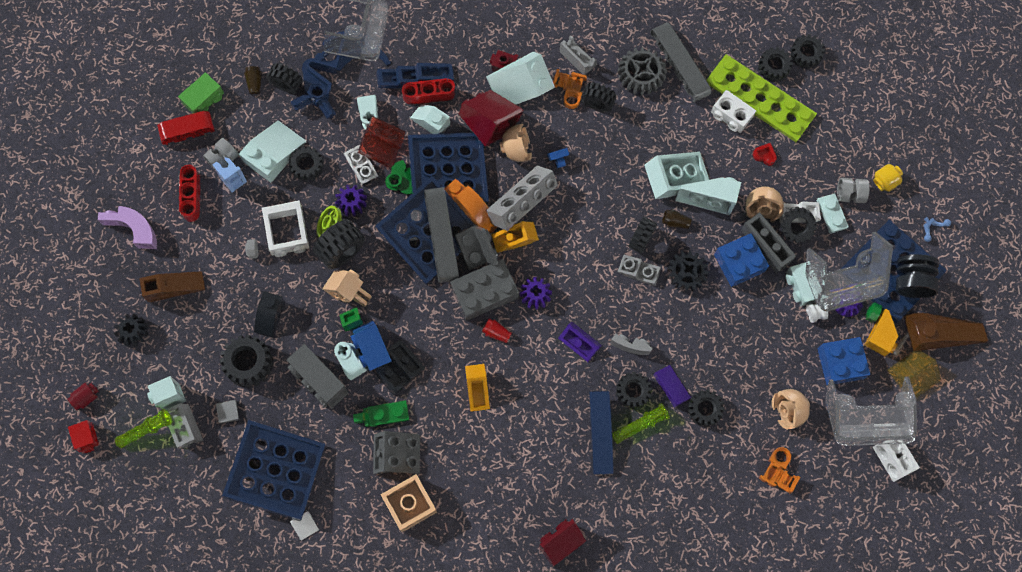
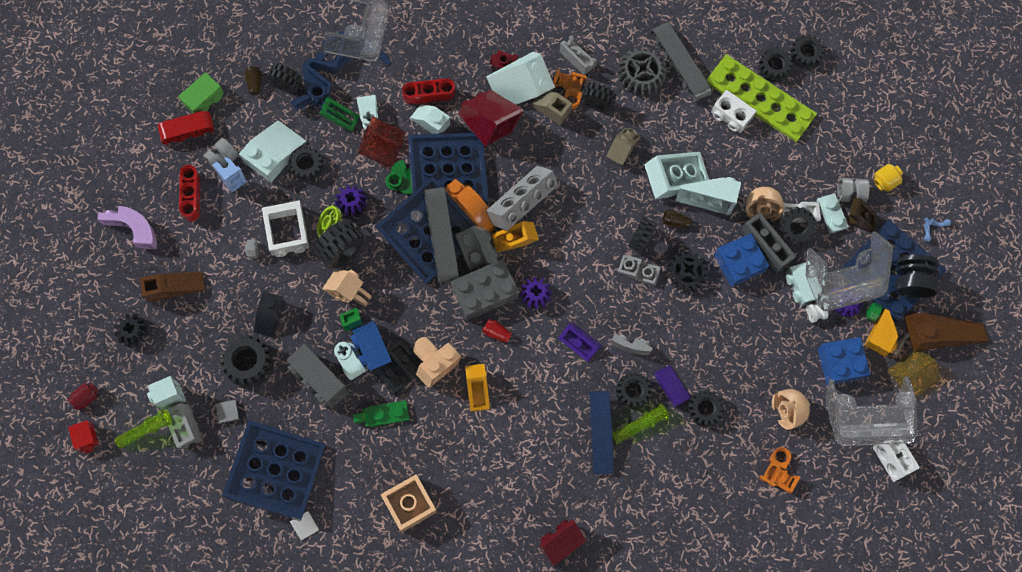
(325, 107): none -> green tile
(360, 165): white slope -> none
(396, 453): dark grey bracket -> none
(420, 72): dark blue slope -> none
(435, 362): none -> light nougat brick
(516, 143): light nougat cylinder -> none
(553, 106): none -> dark tan slope
(558, 157): blue tile -> none
(623, 145): none -> dark tan slope
(765, 154): red tile -> none
(862, 215): none -> dark brown slope

